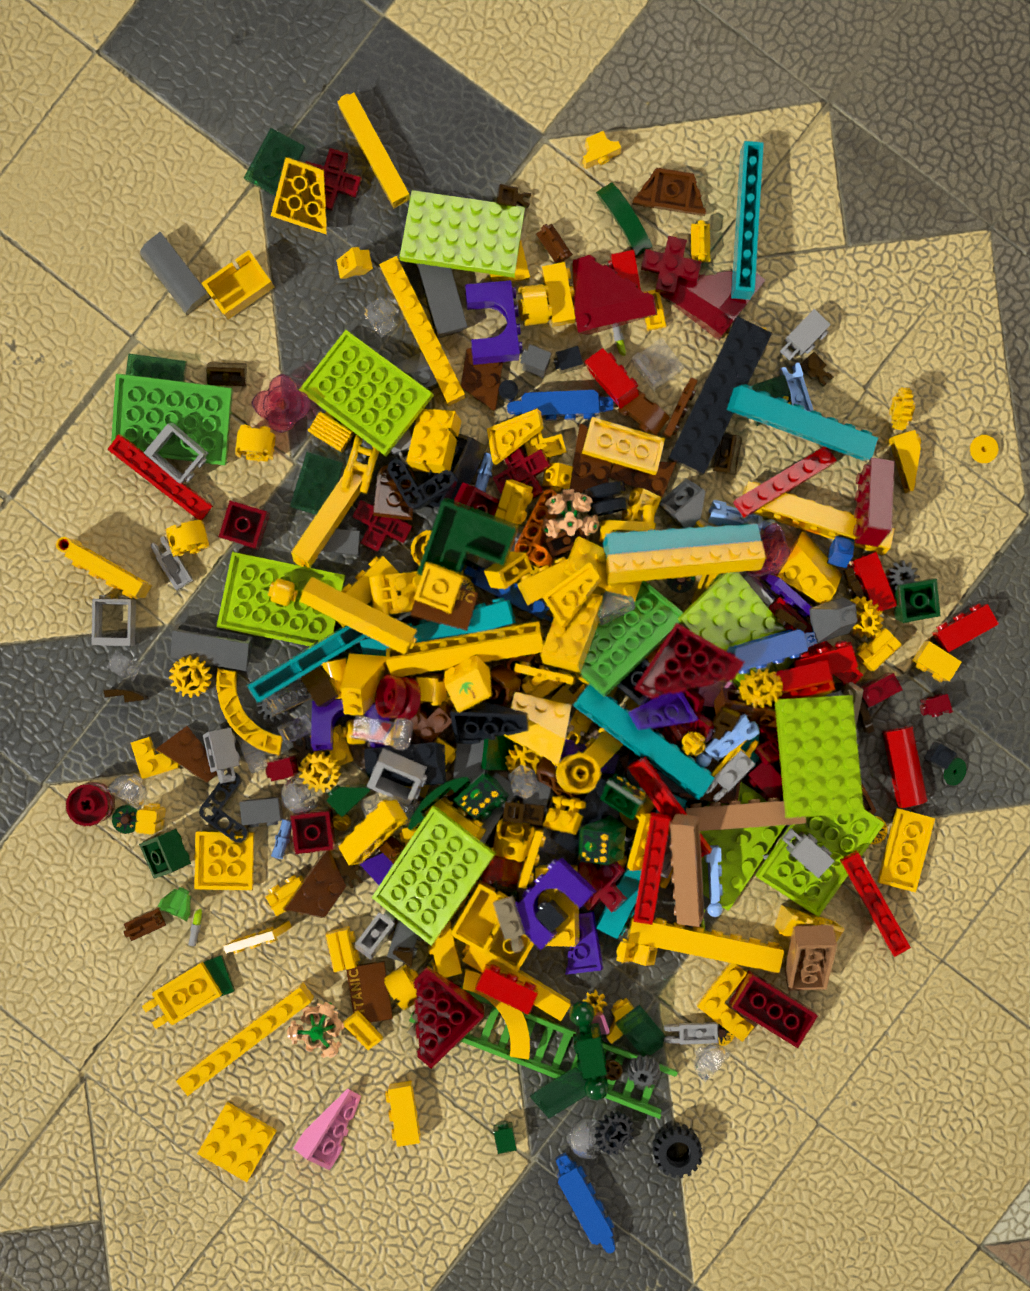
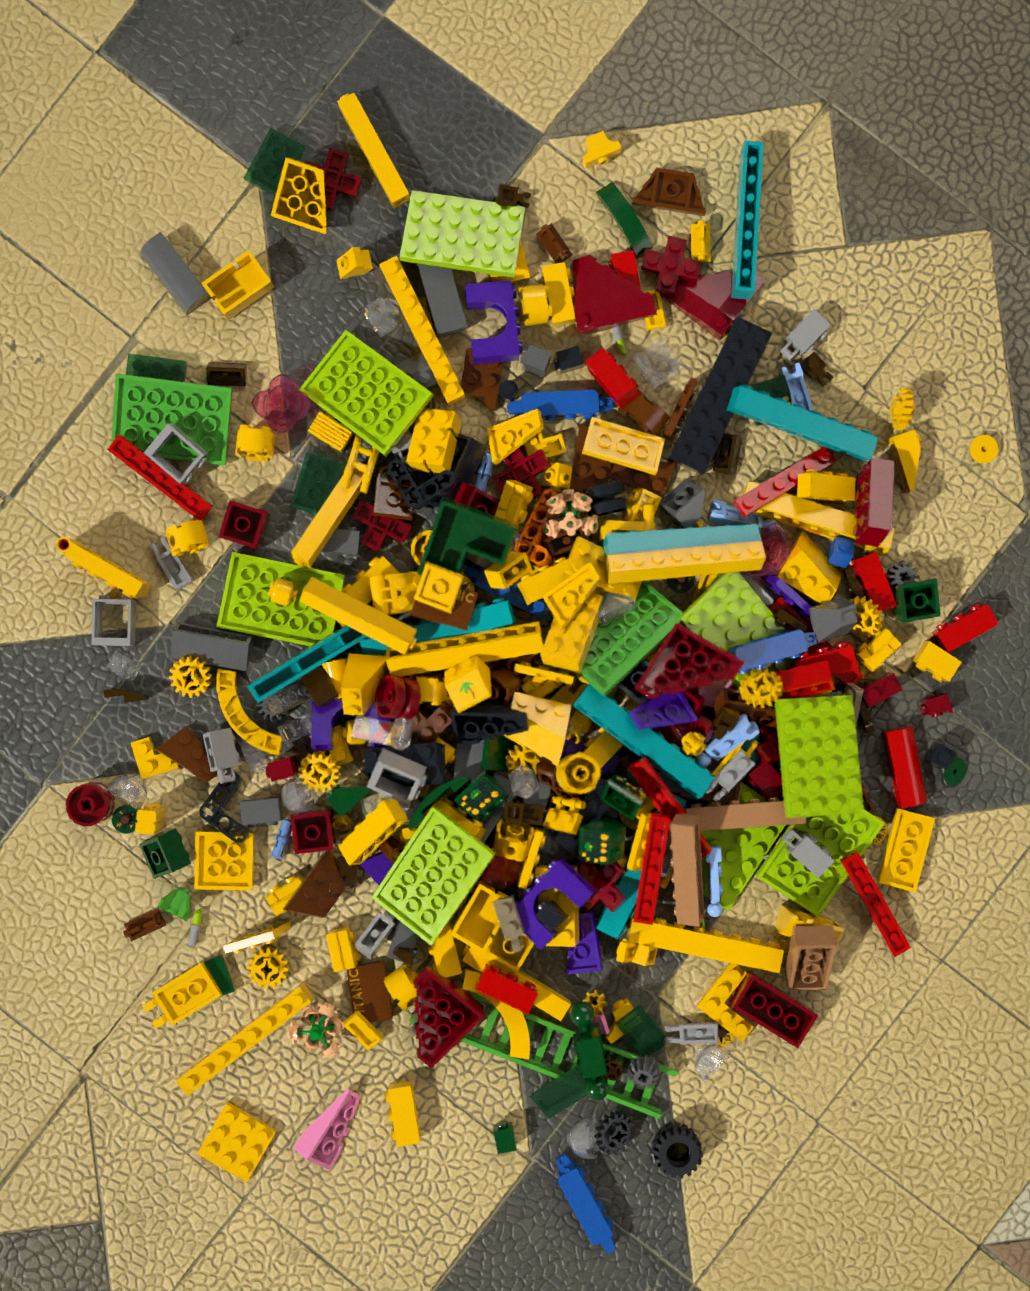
(276, 968): none -> yellow gear
(826, 486): none -> yellow brick

